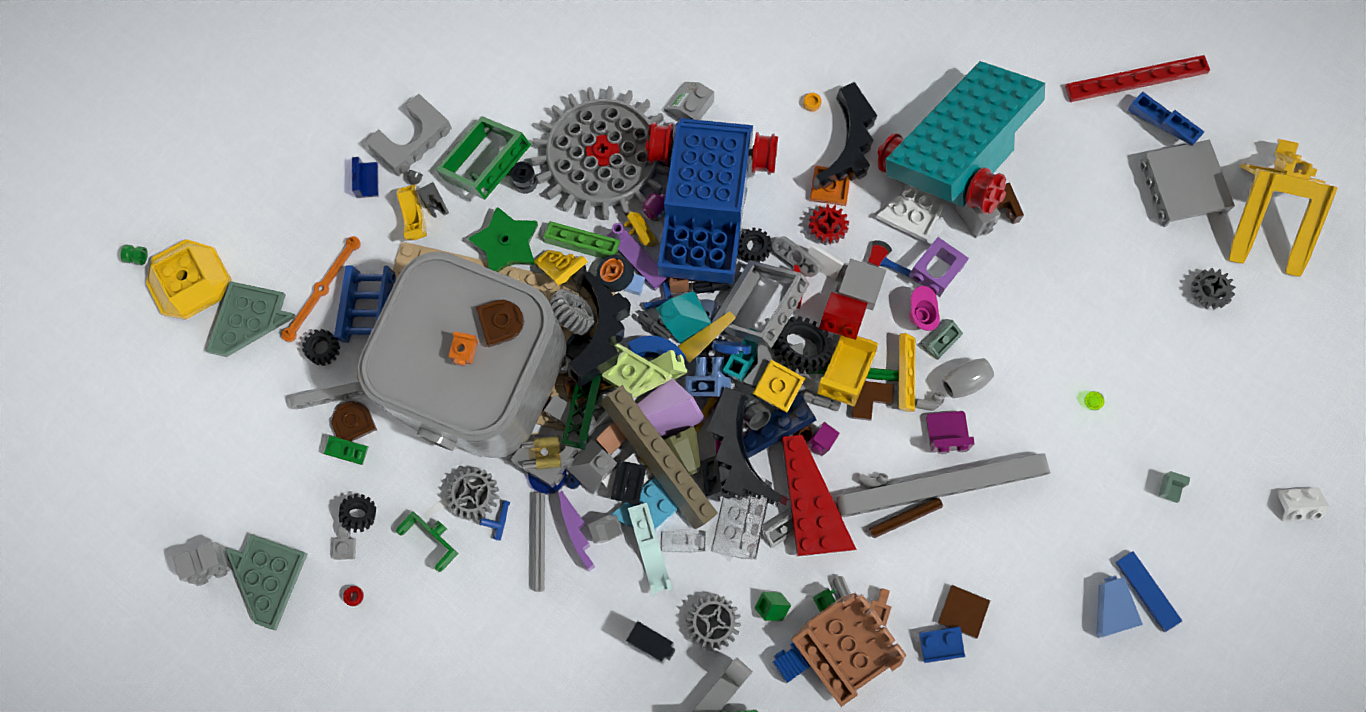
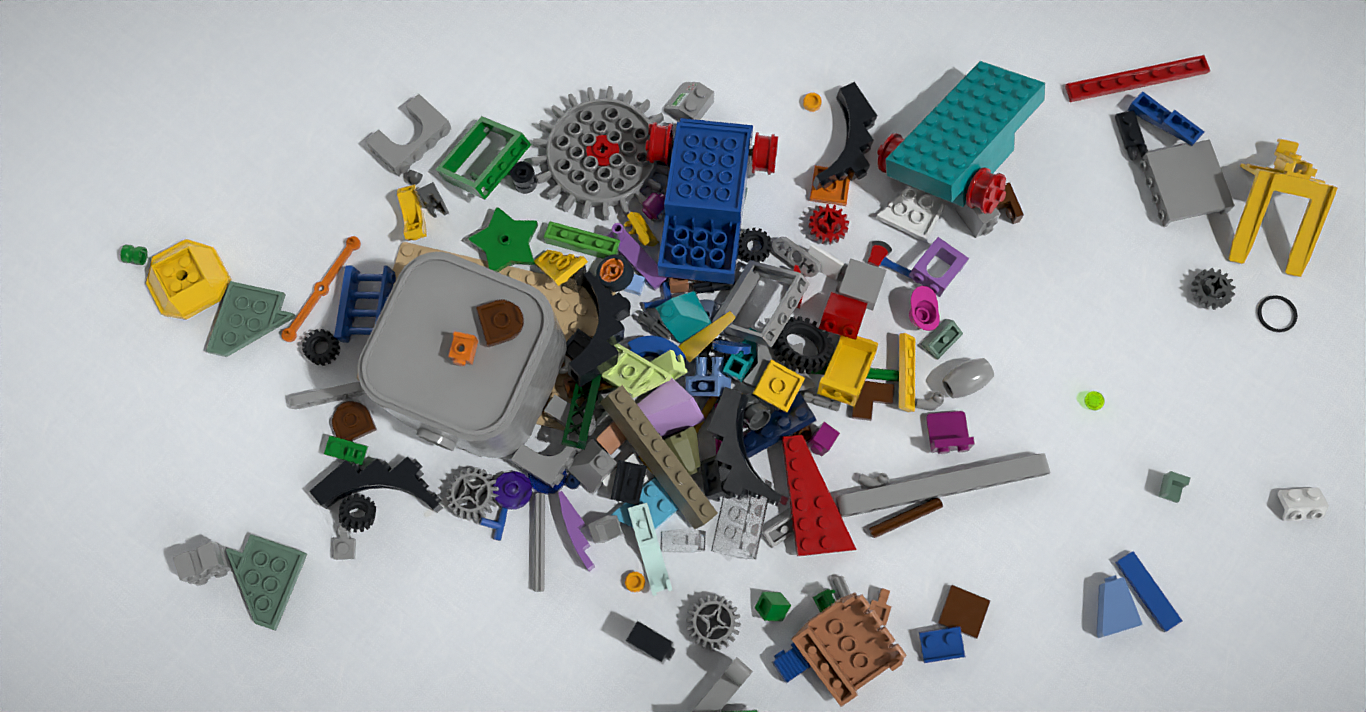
(347, 596): red plate -> none
(364, 178): clear blue panel -> none
(377, 475): none -> black arch
(437, 530): green piece -> none
(513, 491): none -> dark purple tile
(546, 452): clear yellow piece -> none
(573, 312): light grey gear -> none
(634, 582): none -> light orange tile
(1131, 134): none -> black hinge
(1285, 300): none -> black piece

